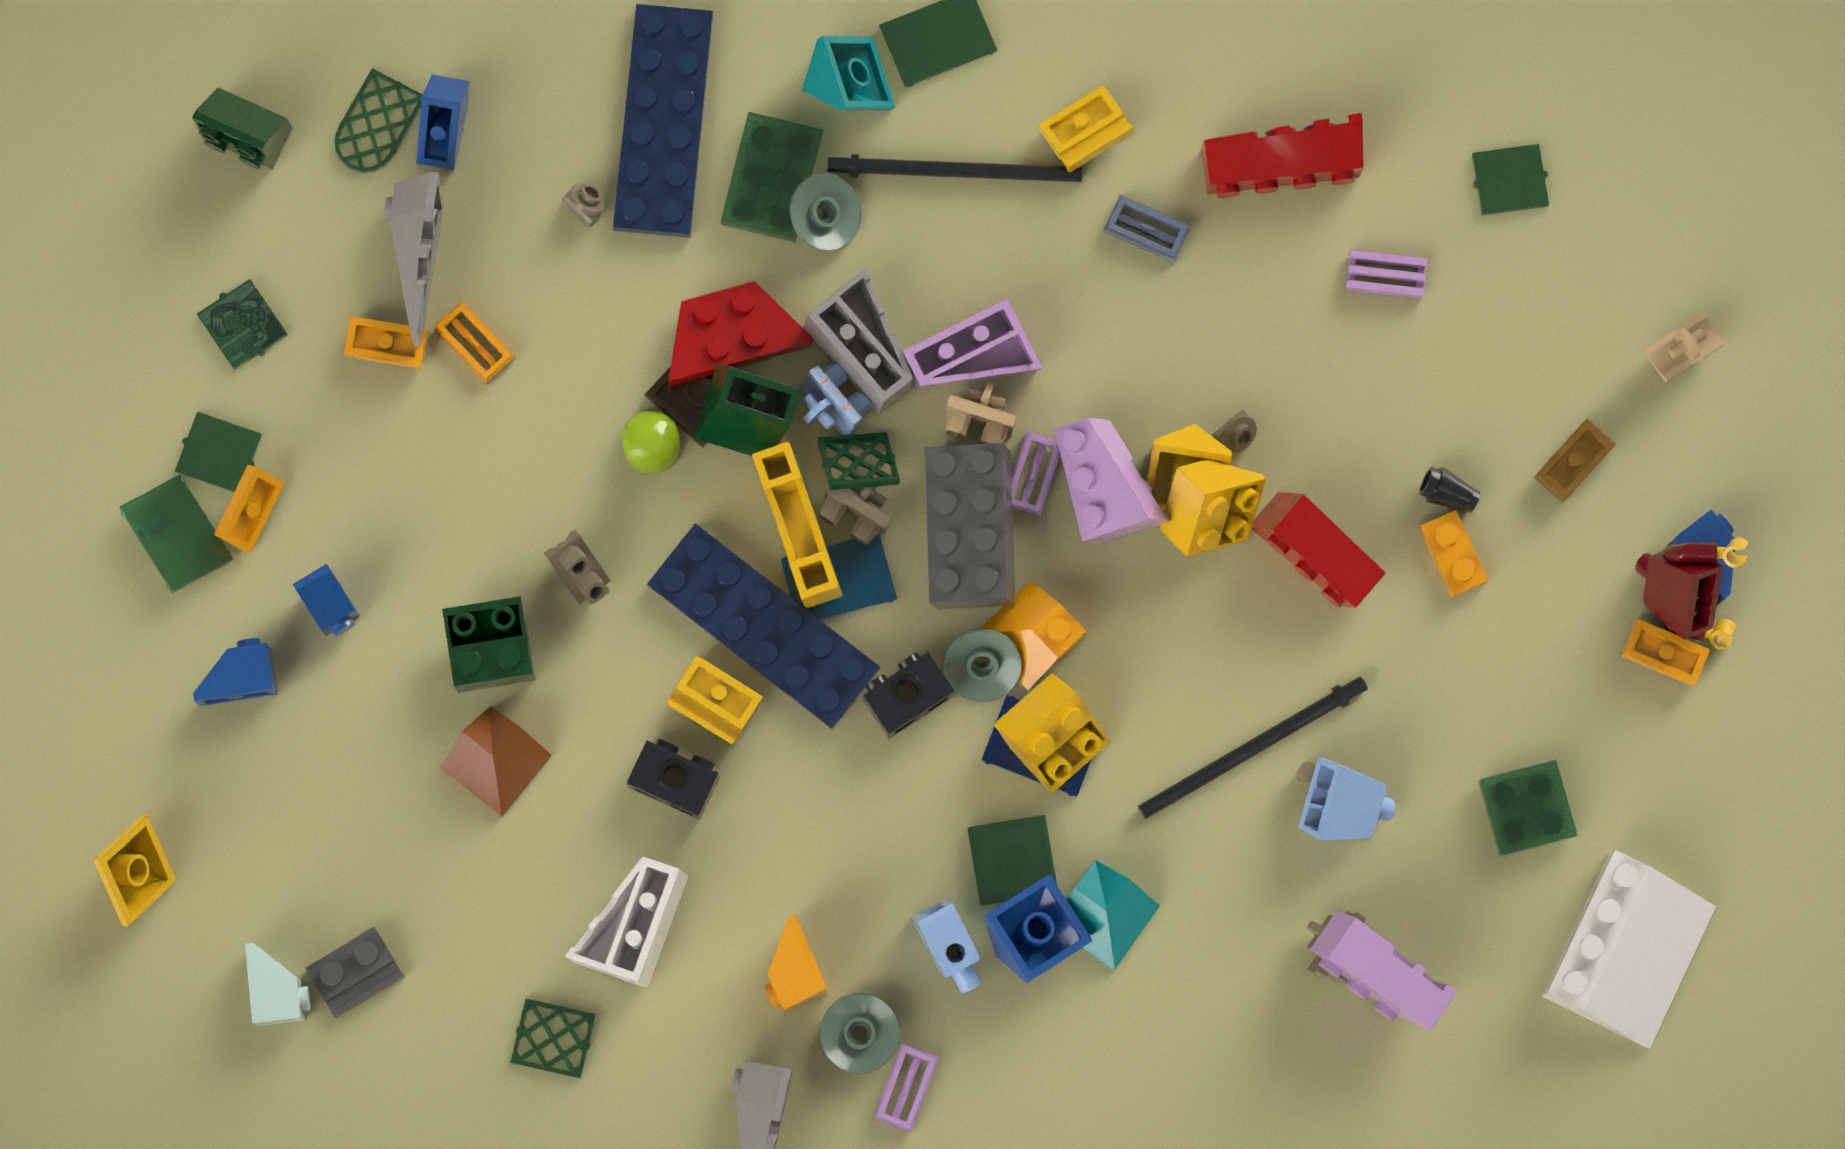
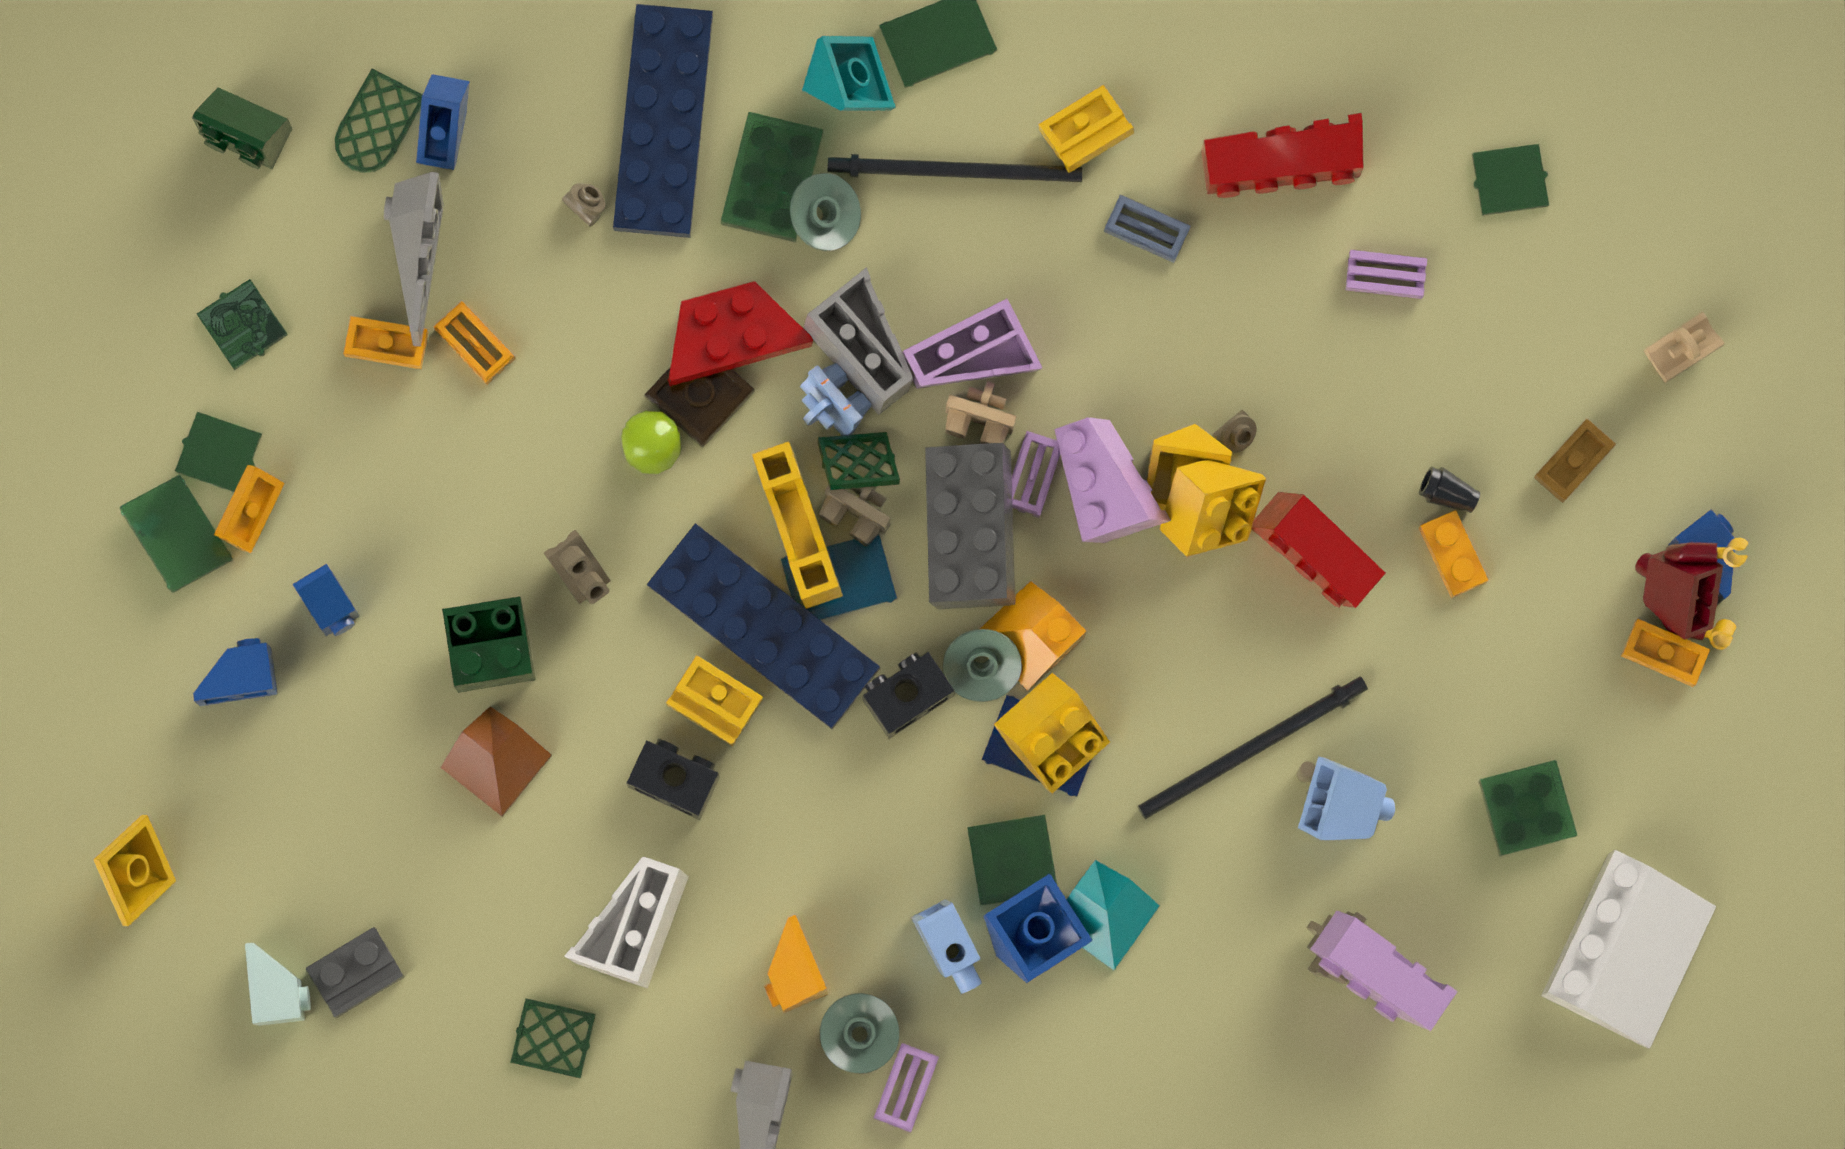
(745, 411): dark green slope -> none

